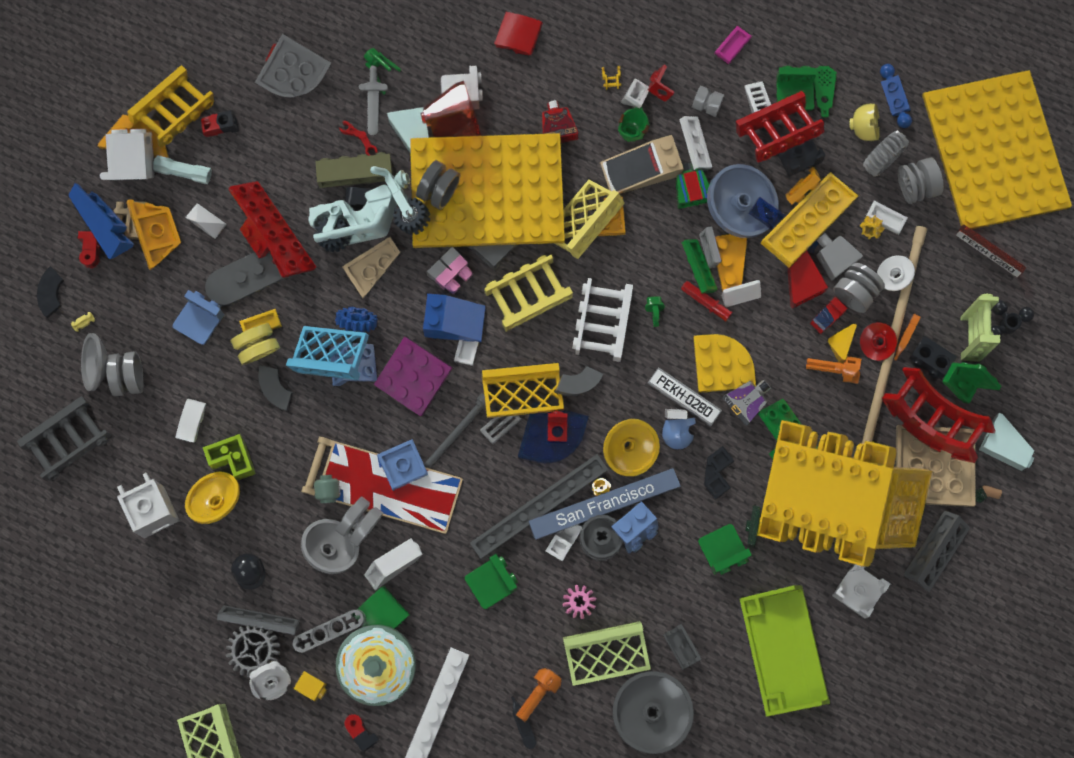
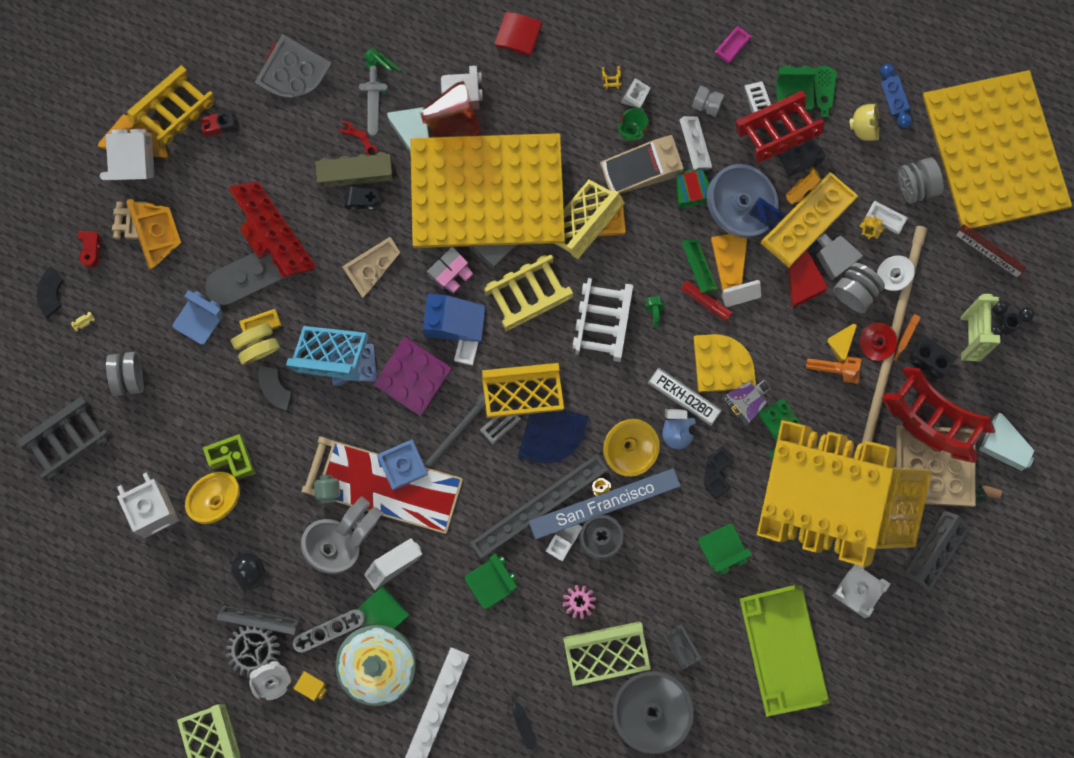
(93, 362): light grey dish -> none
(101, 221): blue wedge -> none
(190, 420): white slope -> none
(194, 172): light aqua axle -> none
(206, 221): white slope -> none
(355, 727): leg -> none
(356, 319): blue gear -> none
(374, 219): light aqua piece -> none
(438, 184): dark grey wheel -> none
(548, 682): orange piece -> none
(557, 418): red bracket -> none
(559, 121): torso -> none
(578, 384): dark grey tile -> none
(636, 527): medium blue bracket -> none
(656, 84): red bracket -> none
(710, 247): light grey tile -> none
(752, 526): clear green plate -> none
(829, 315): leg -> none
(885, 153): light grey gear -> none
(965, 379): green bracket -> none

